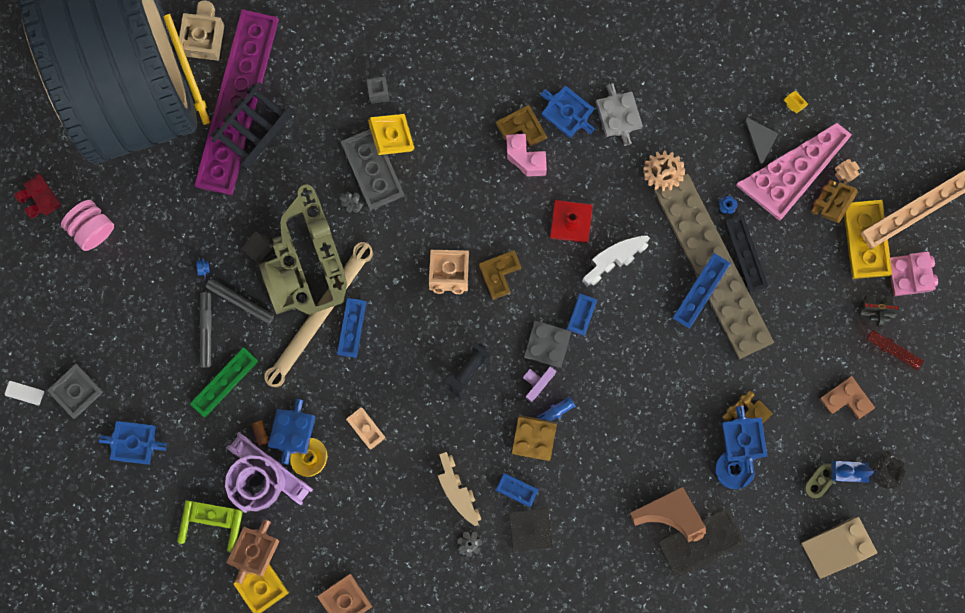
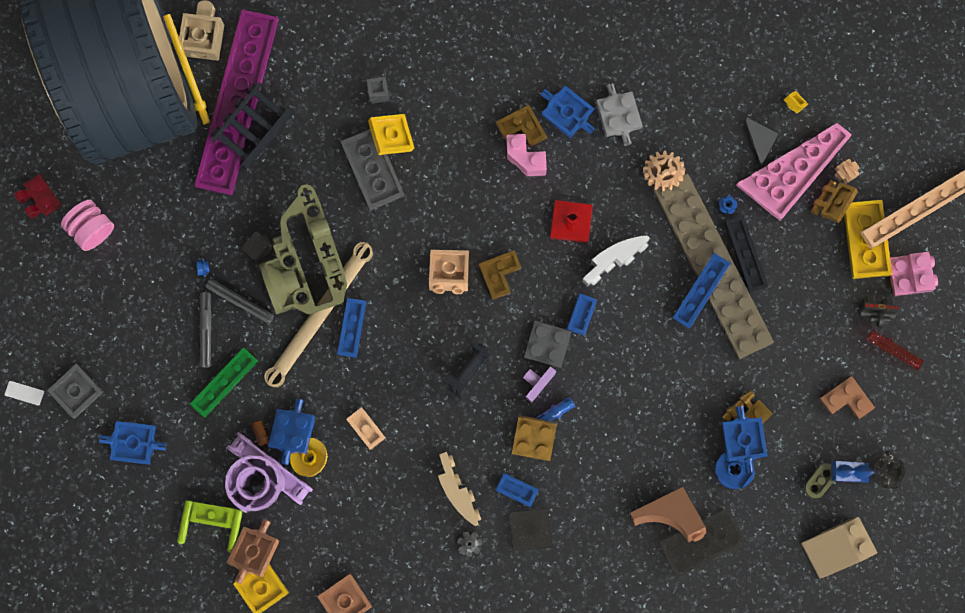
(351, 201): dark grey plant -> none

